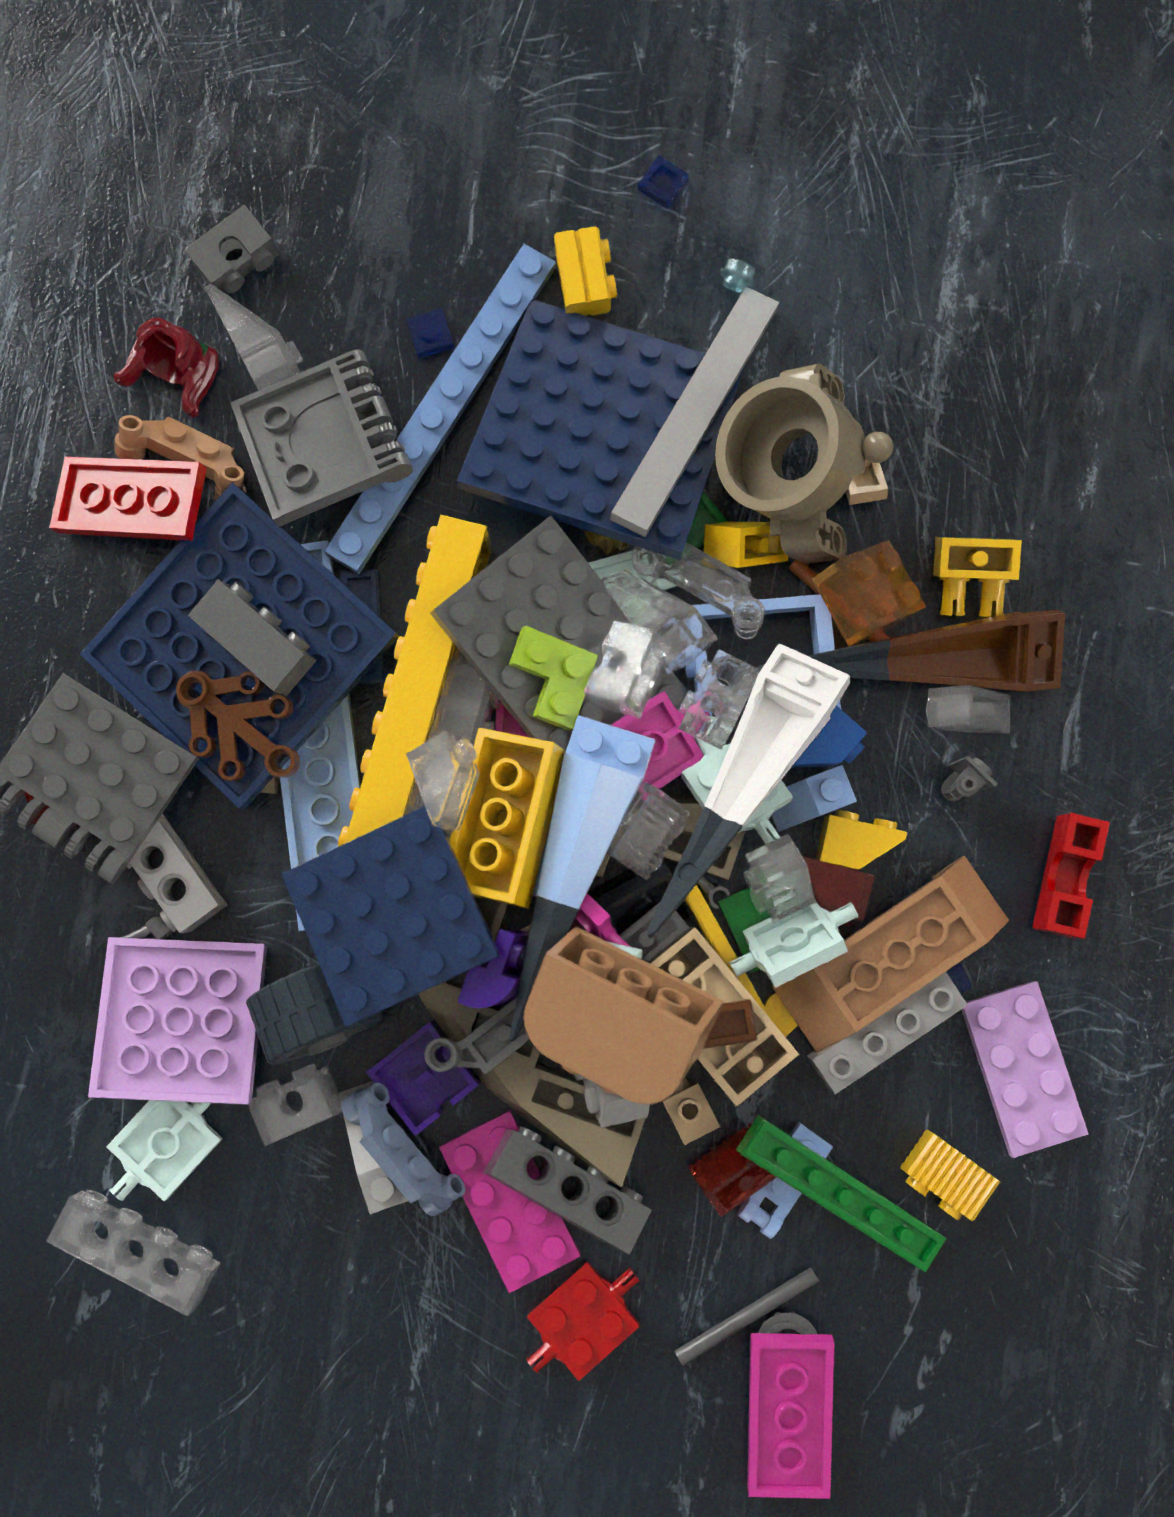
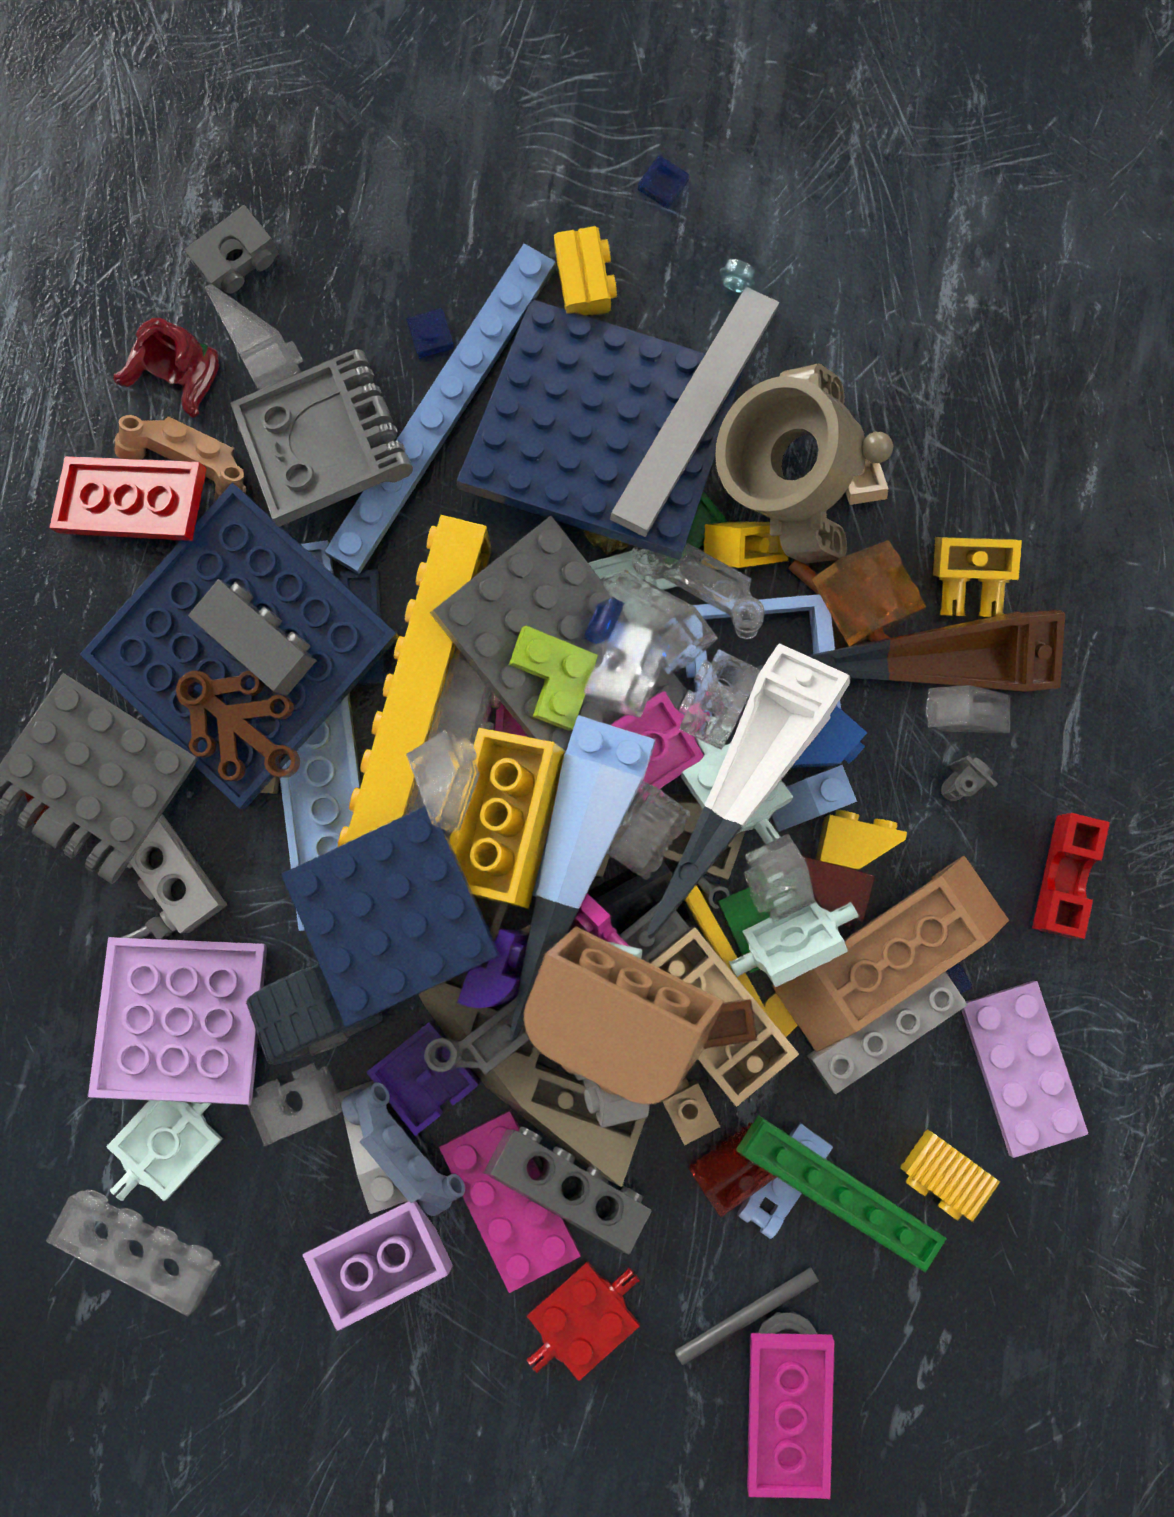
(378, 1263): none -> lavender slope
(604, 620): none -> clear blue tile

